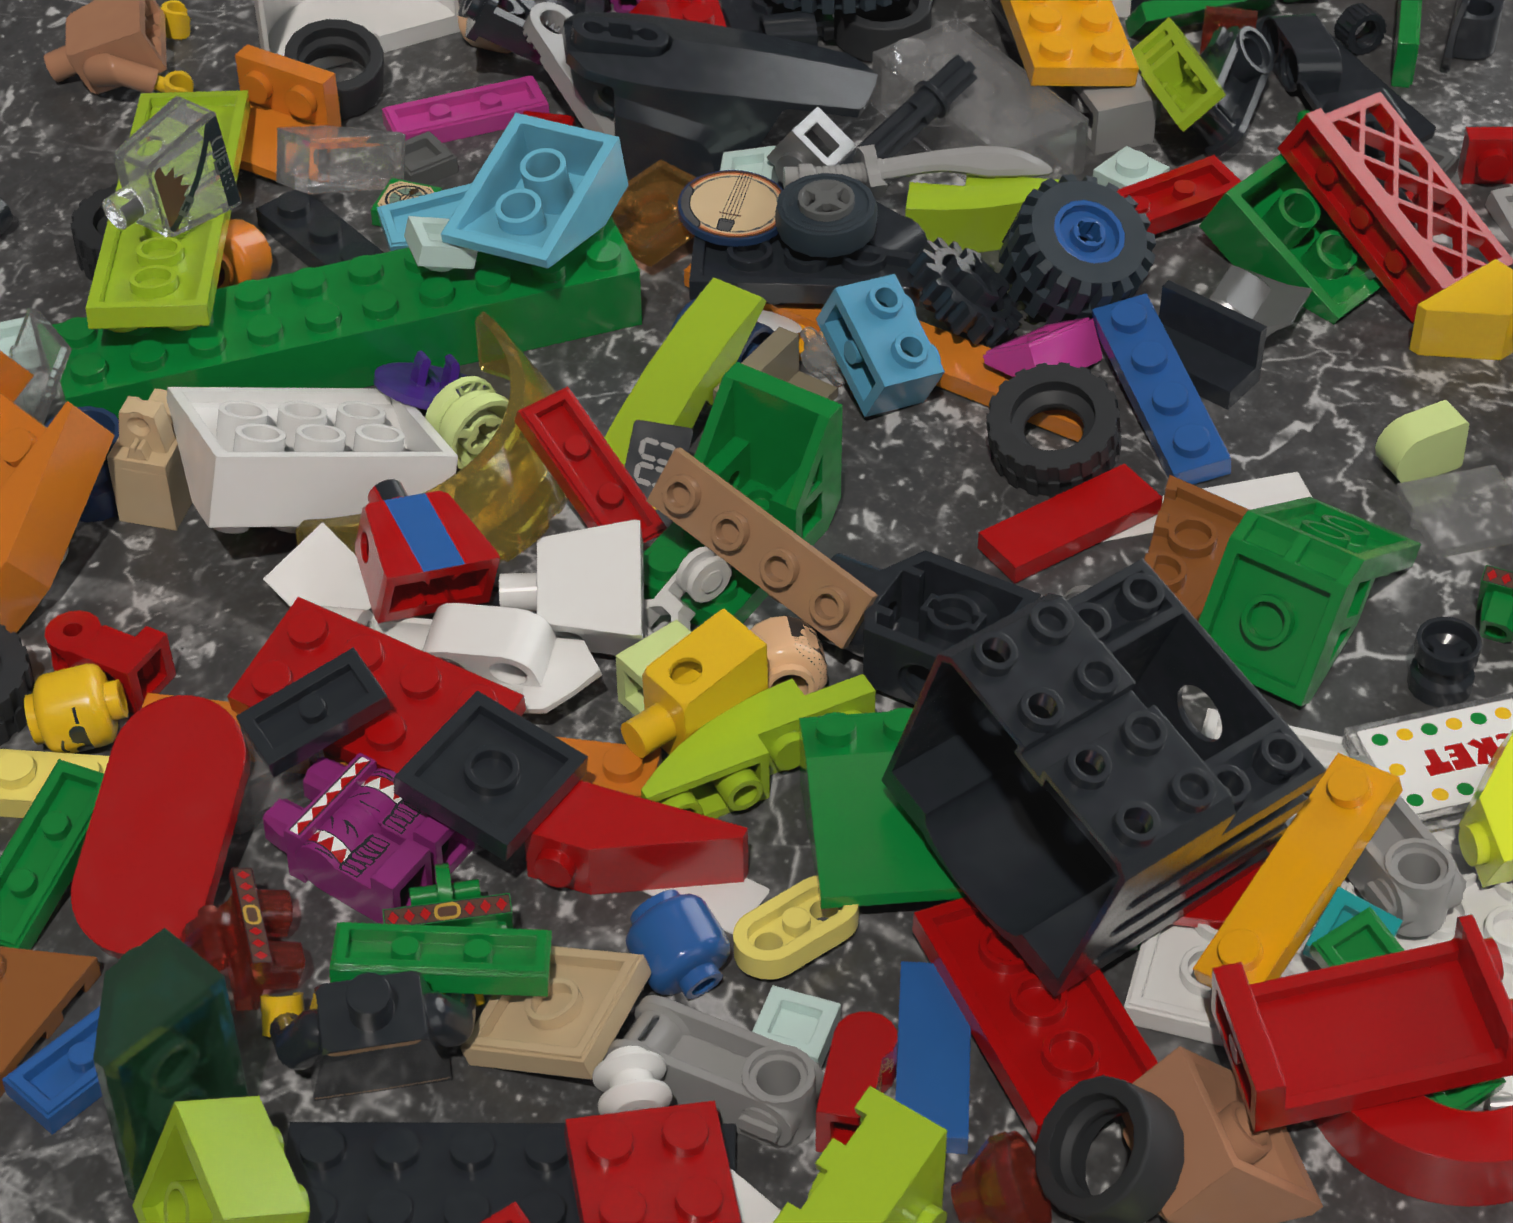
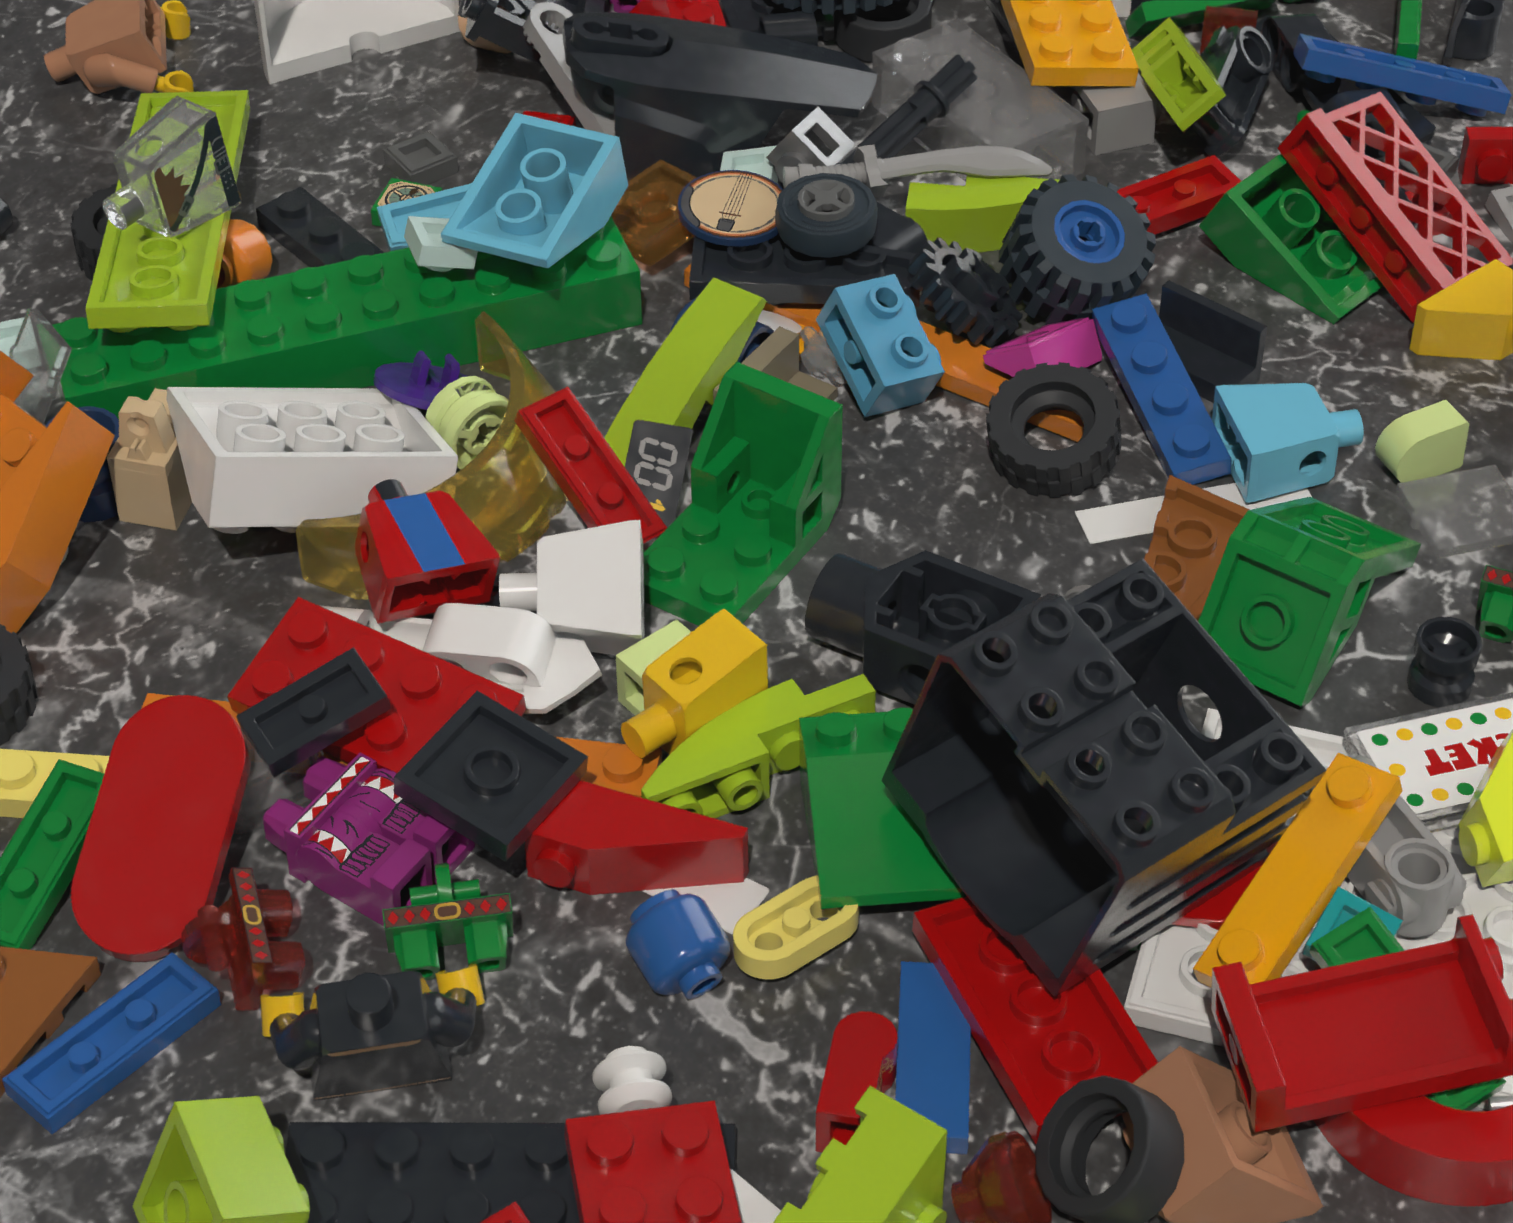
(75, 709): yellow head -> none
(138, 661): red leg -> none
(161, 1041): clear green slope -> none
(281, 95): orange bracket -> none
(321, 573): white sticker -> none
(338, 158): clear slope -> none
(345, 40): black tyre -> none
(447, 956): green tile -> none
(466, 111): dark pink tile -> none
(570, 1027): tan tile -> none
(700, 575): white piece -> none
(753, 1079): light grey piece -> none
(761, 548): medium nougat bracket -> none
(793, 653): light nougat head -> none
(799, 1021): light aqua plate -> none
(1069, 523): red tile -> none
(1127, 168): light aqua plate -> none
(1260, 298): dark grey slope -> none
(1281, 436): none -> medium azure torso
(1368, 37): black axle -> none
(1419, 79): none -> blue plate

